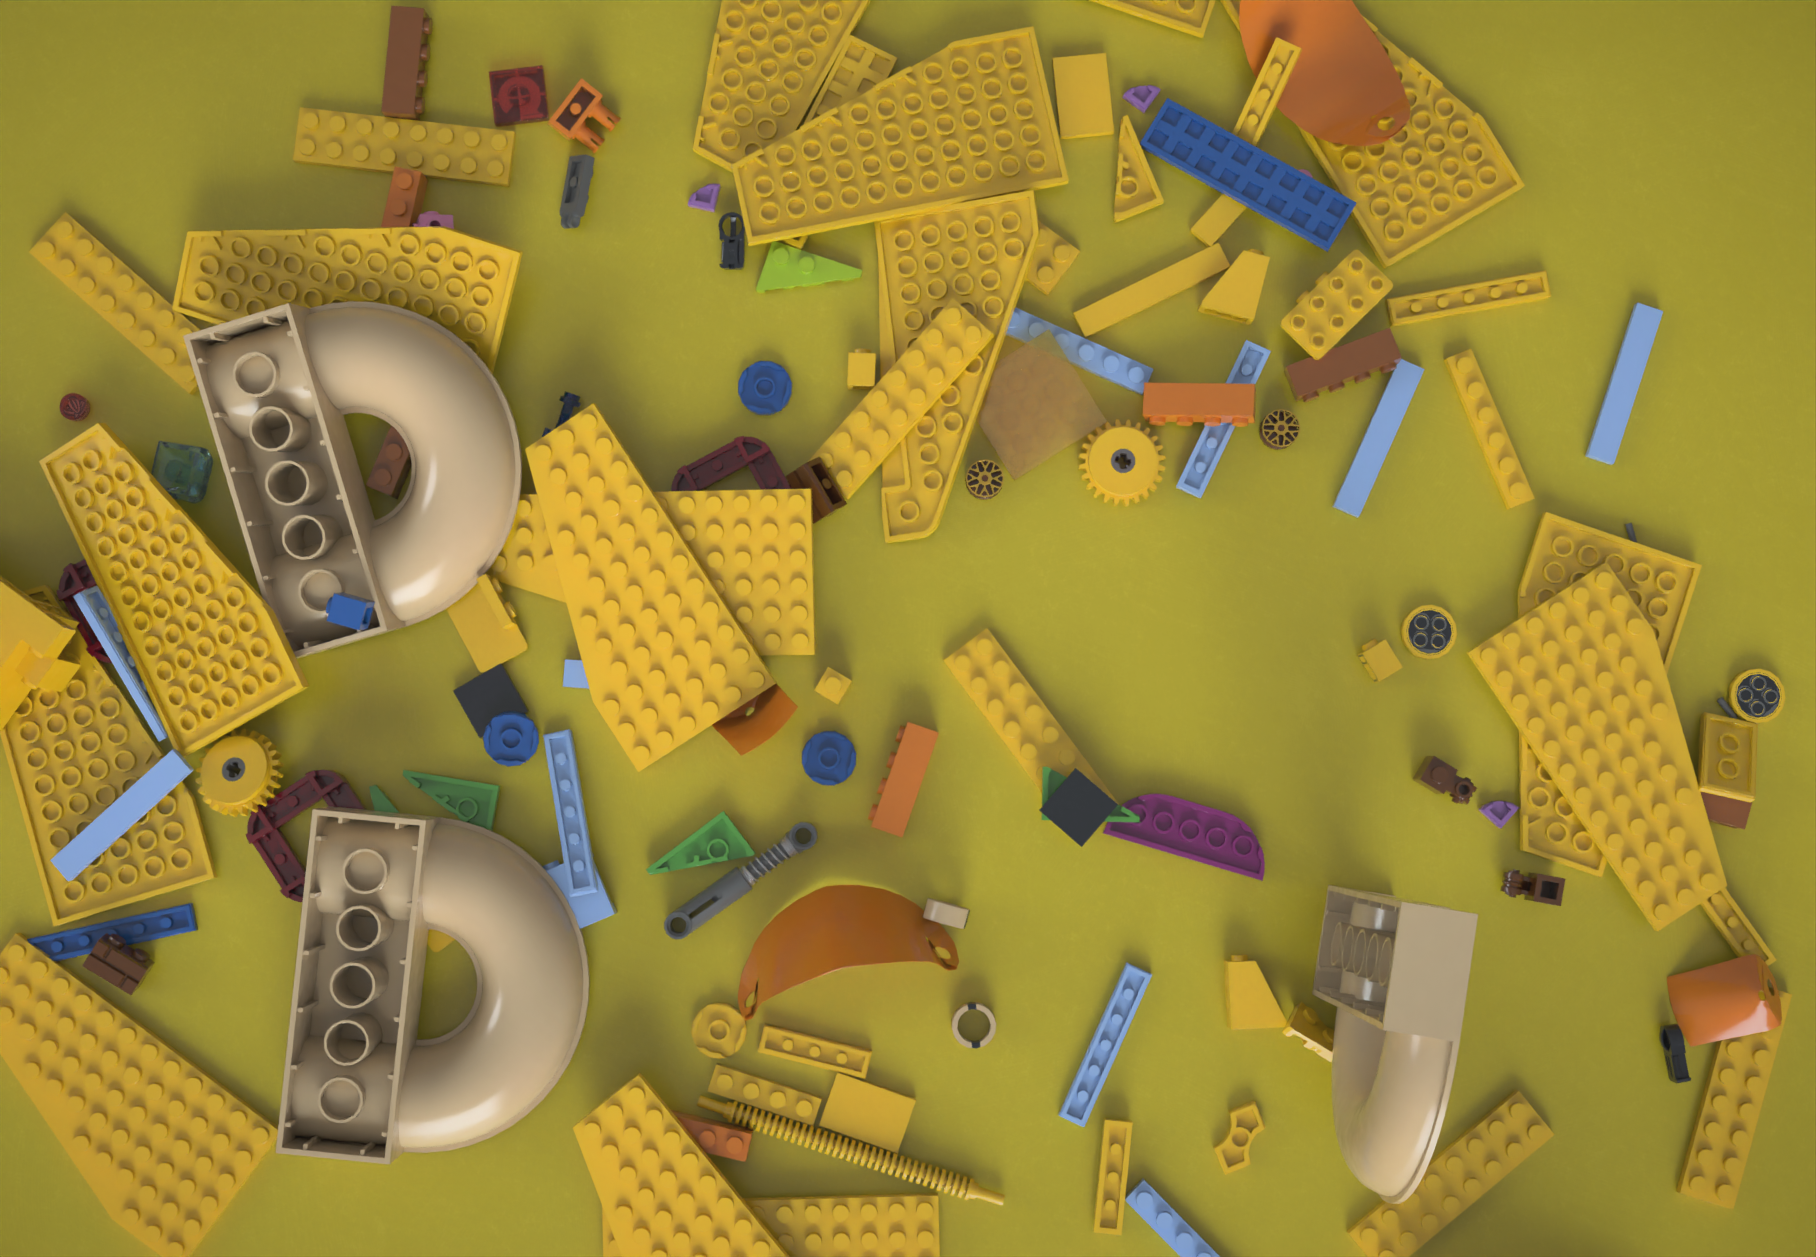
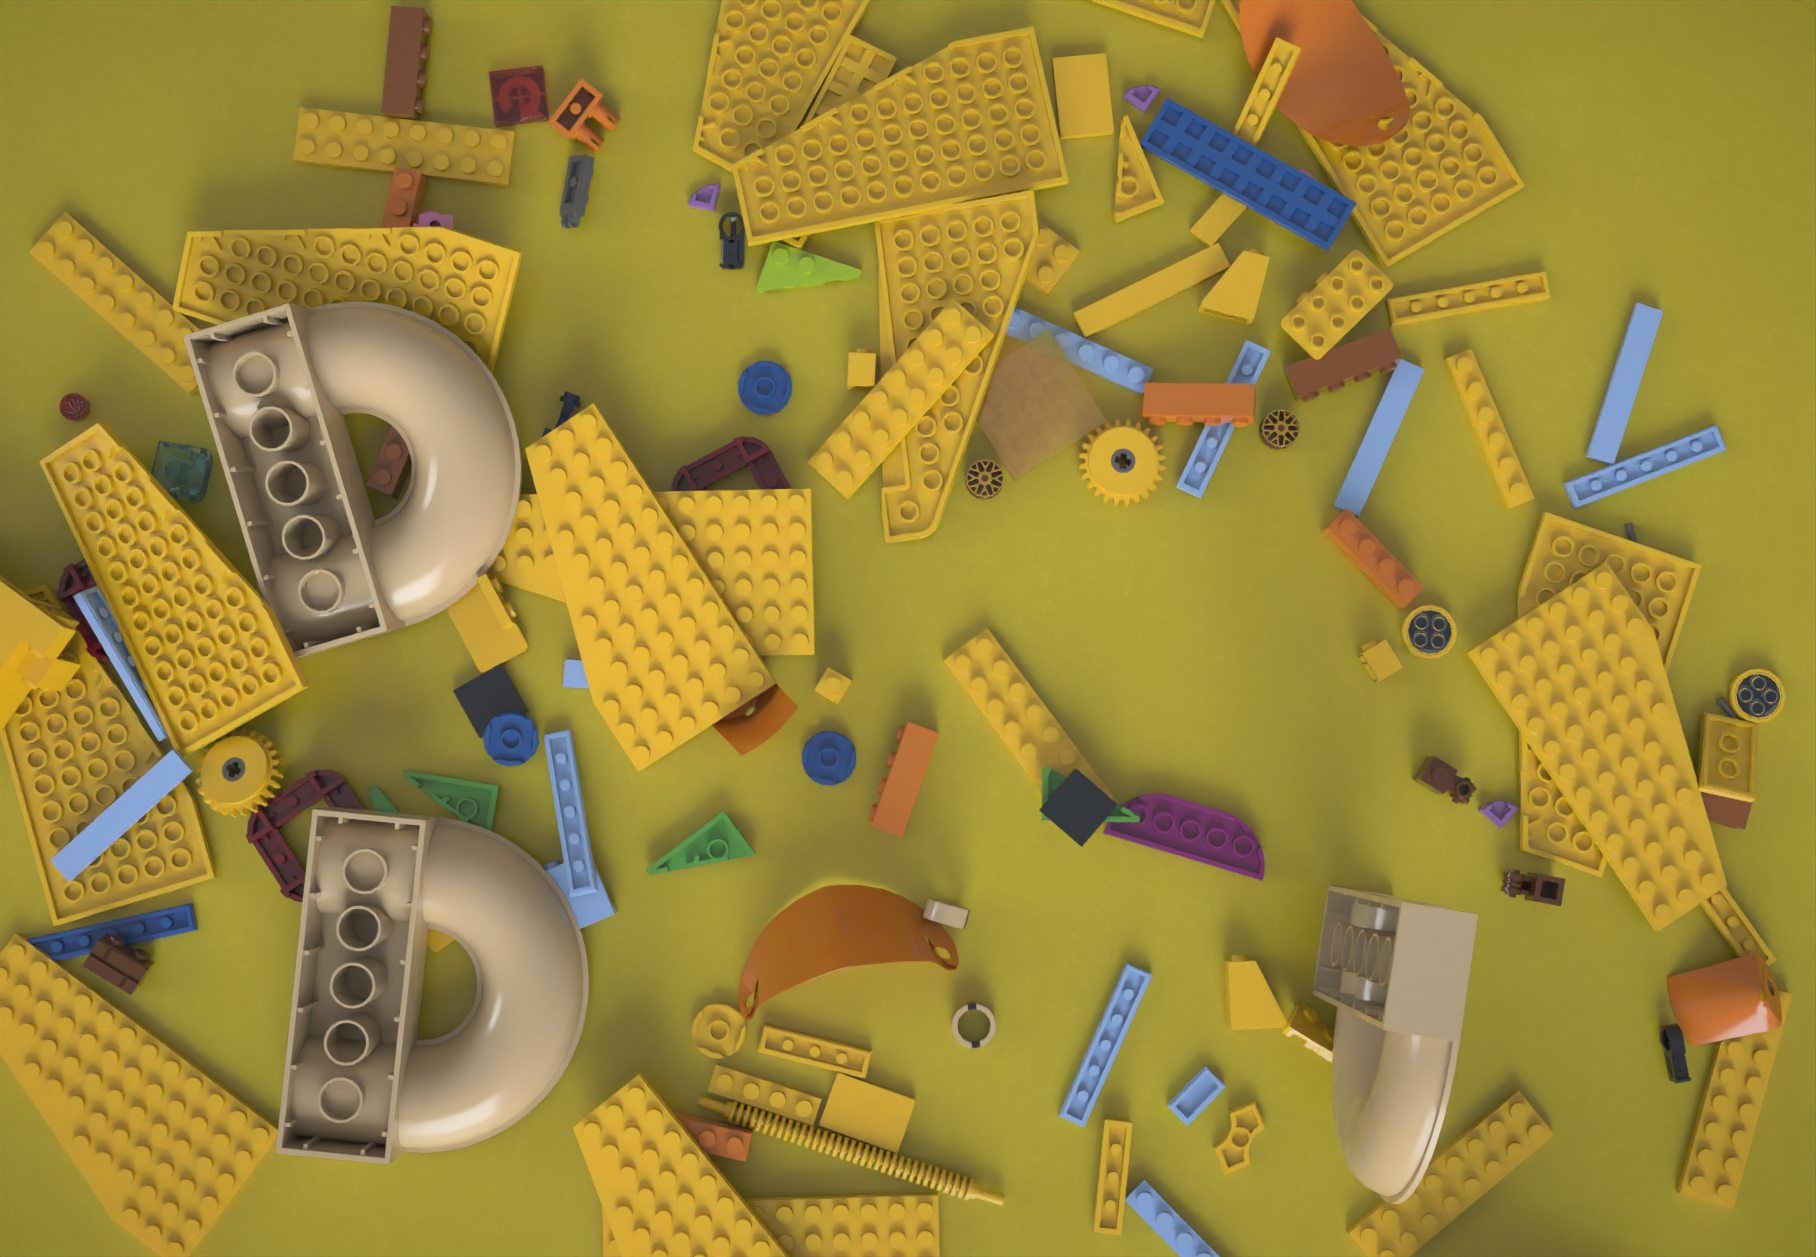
(349, 610): blue brick -> none
(737, 882): dark grey piece -> none
(825, 493): reddish brown brick -> none
(1196, 1095): none -> light blue tile
(1372, 559): none -> orange brick
(1644, 466): none -> light blue tile

